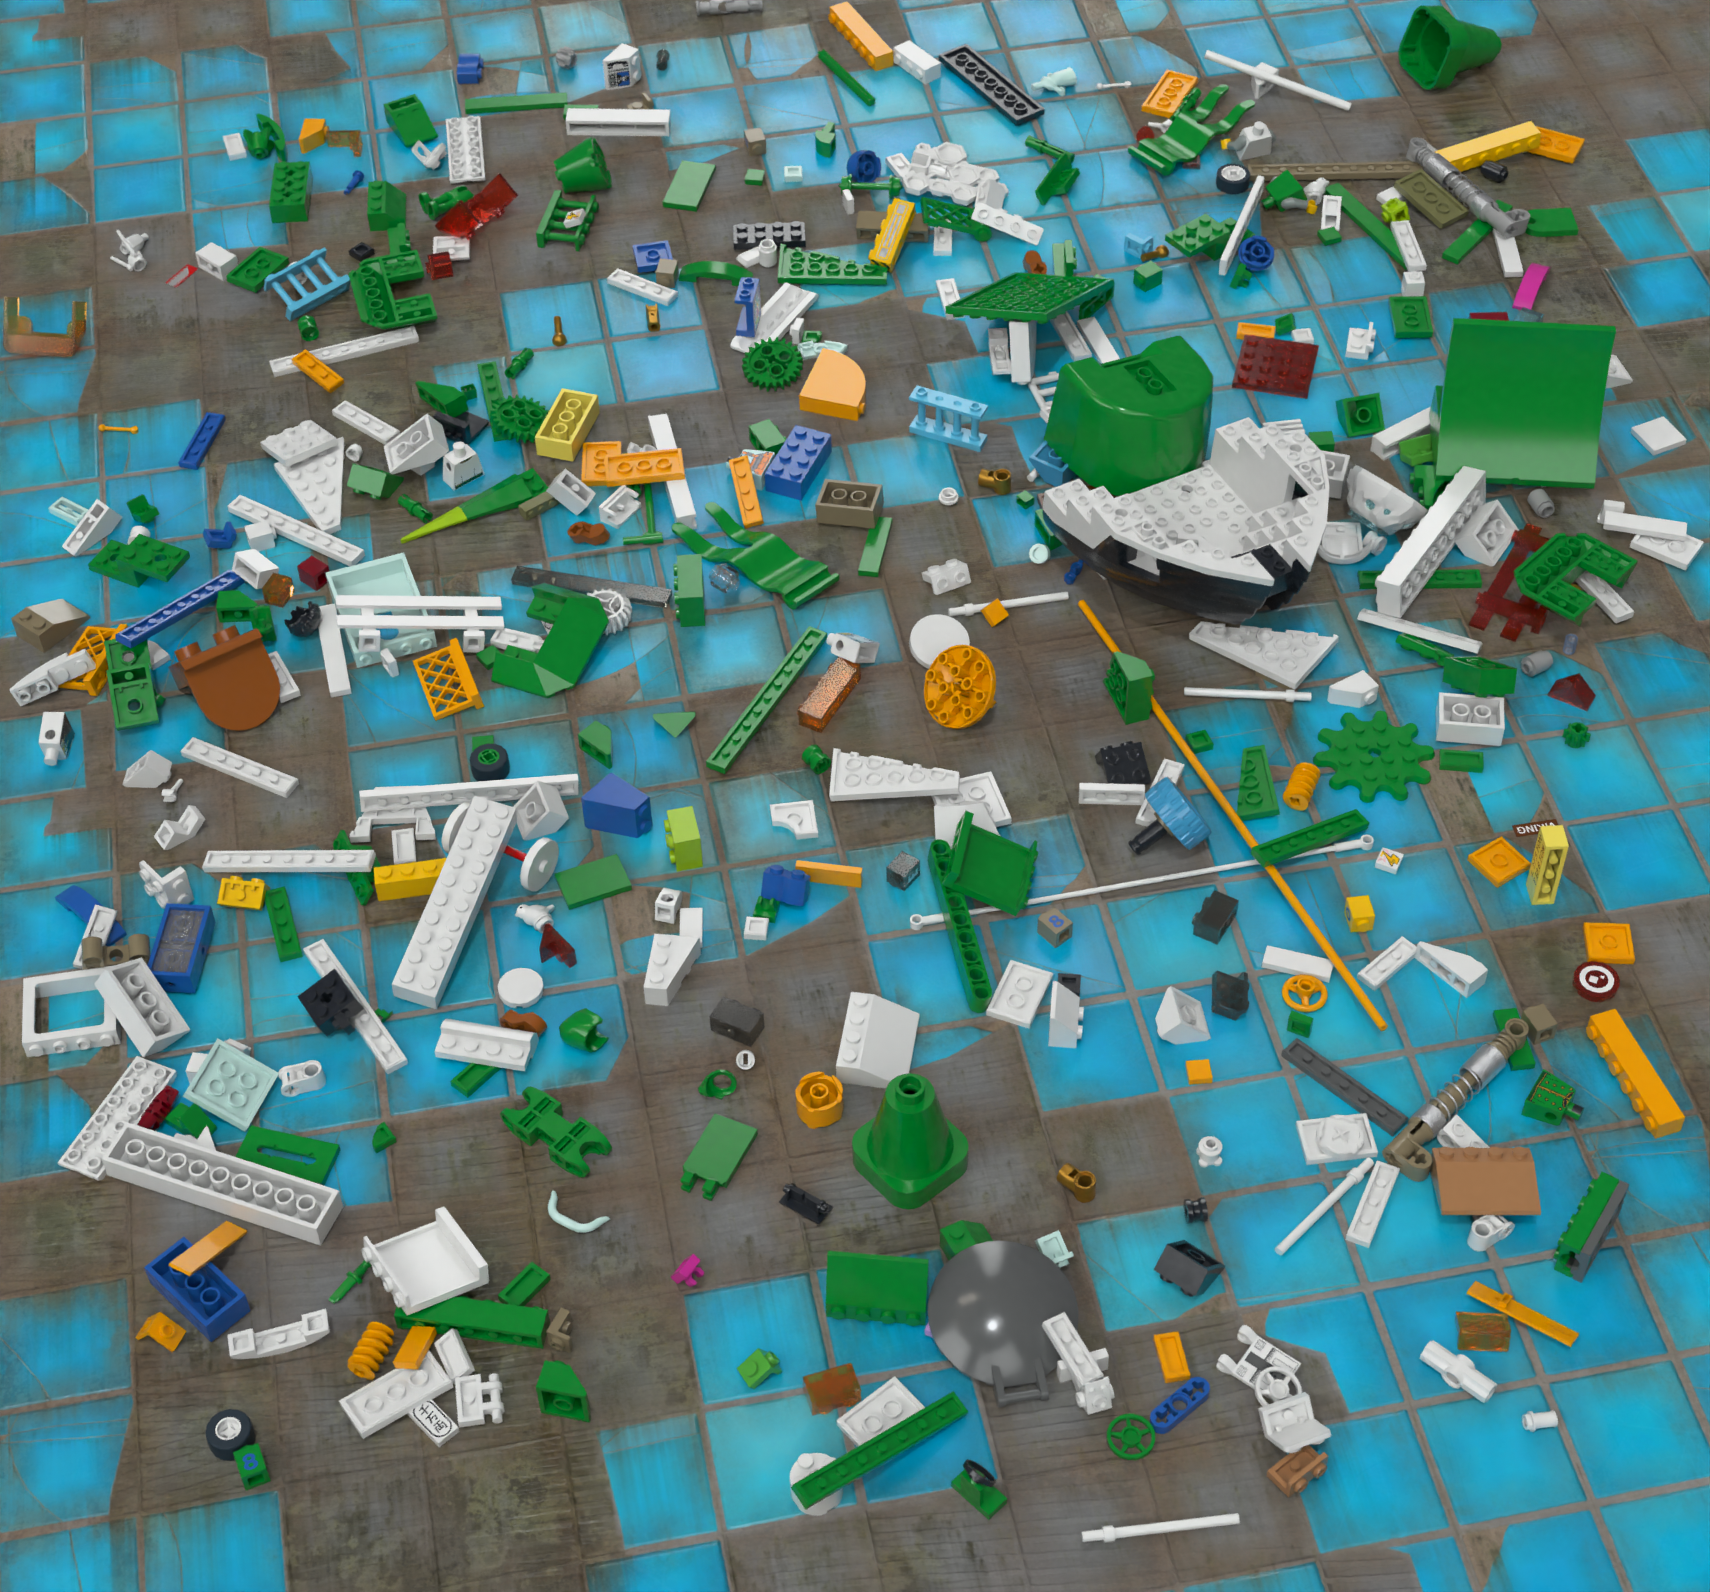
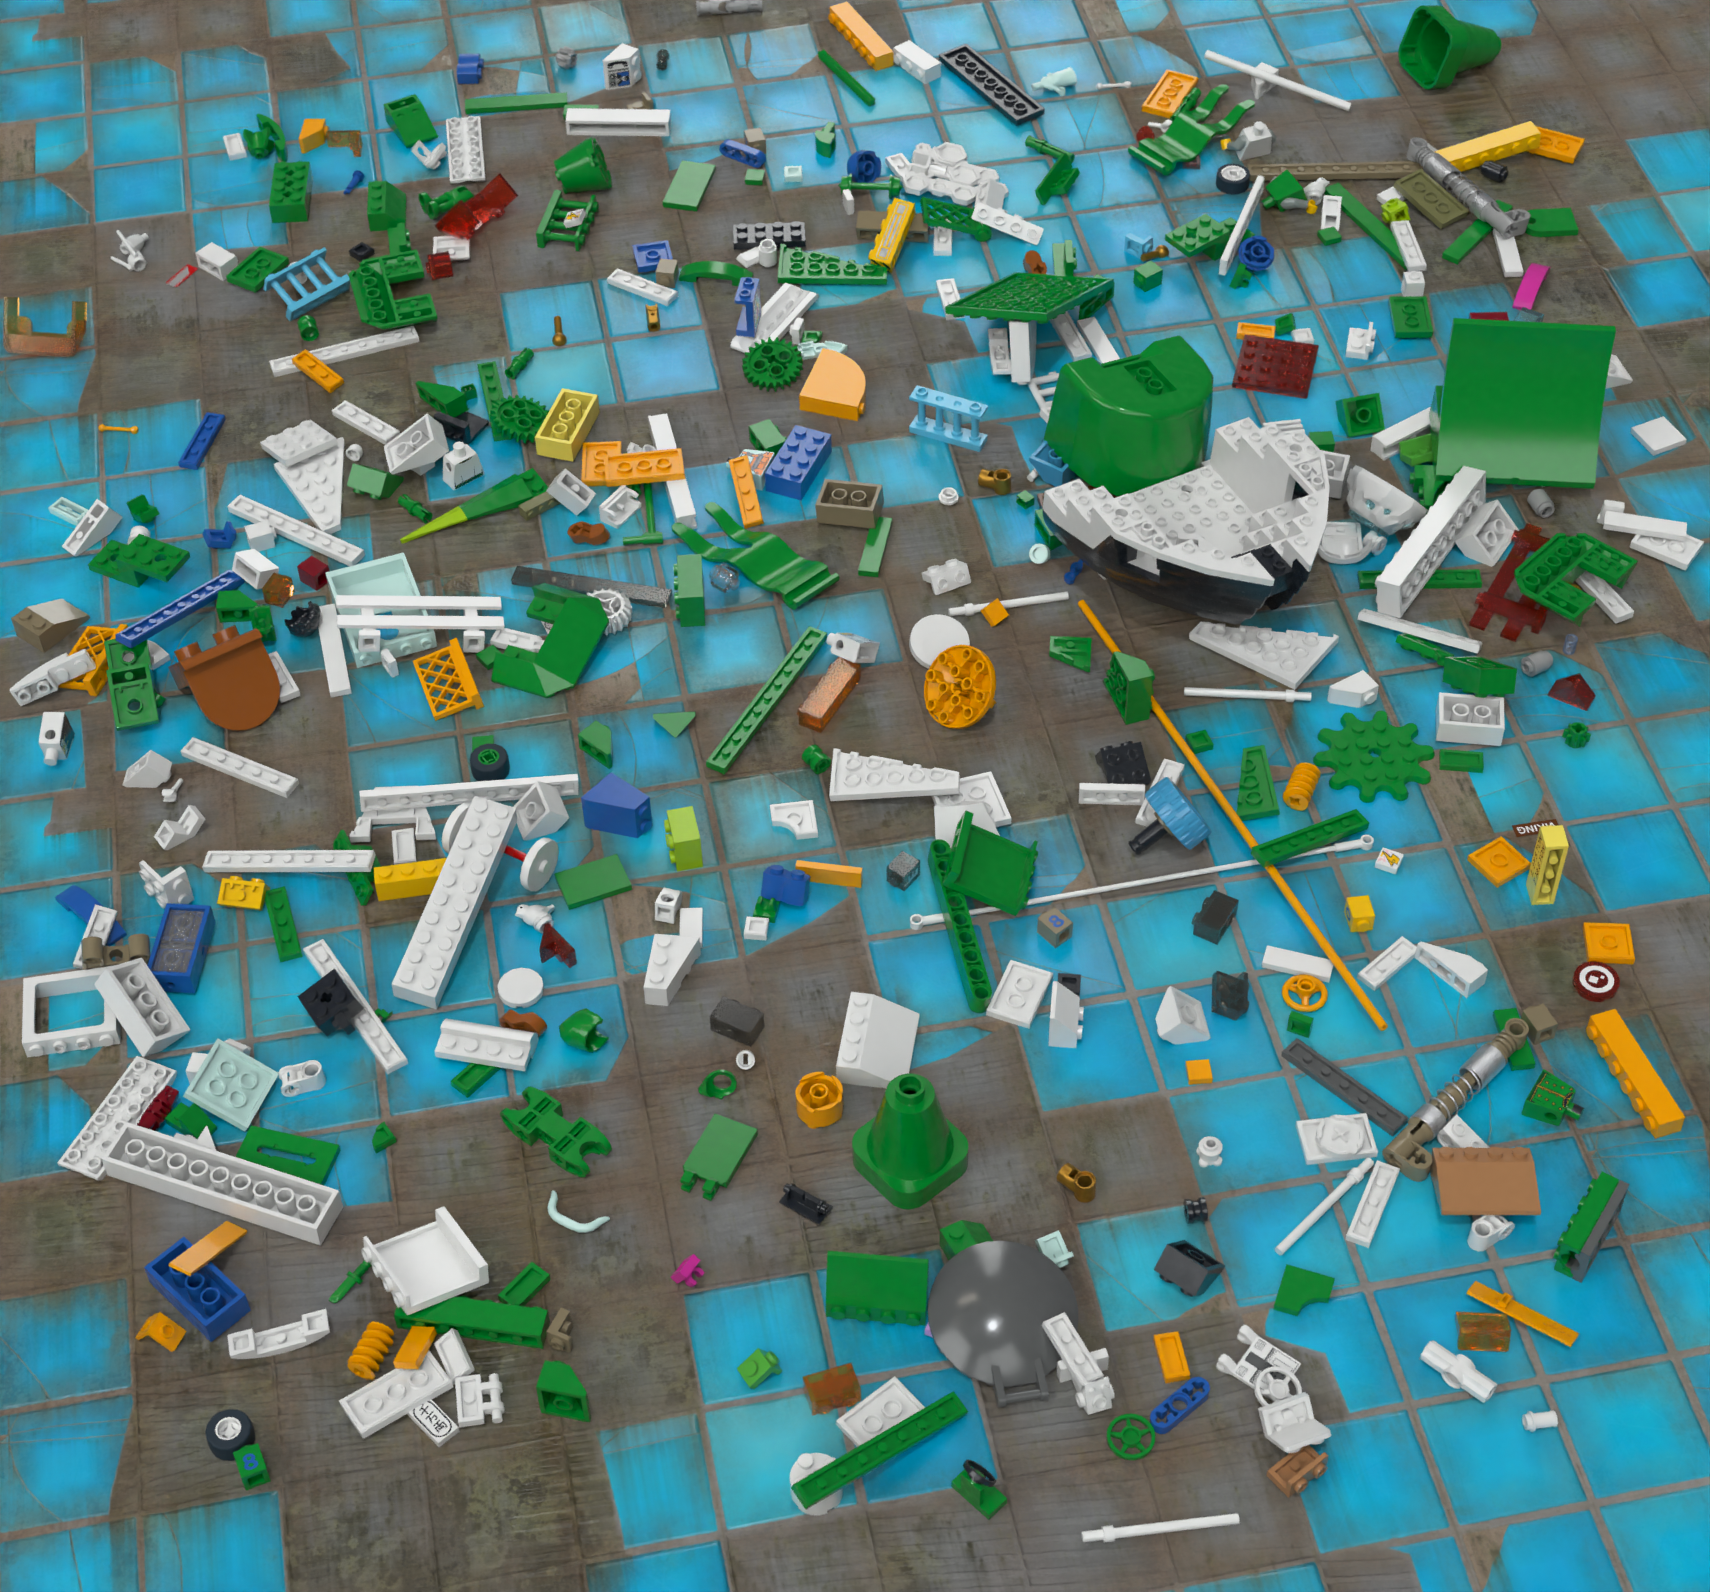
(732, 150): none -> blue beam
(1072, 651): none -> green wing
(1302, 1288): none -> green tile

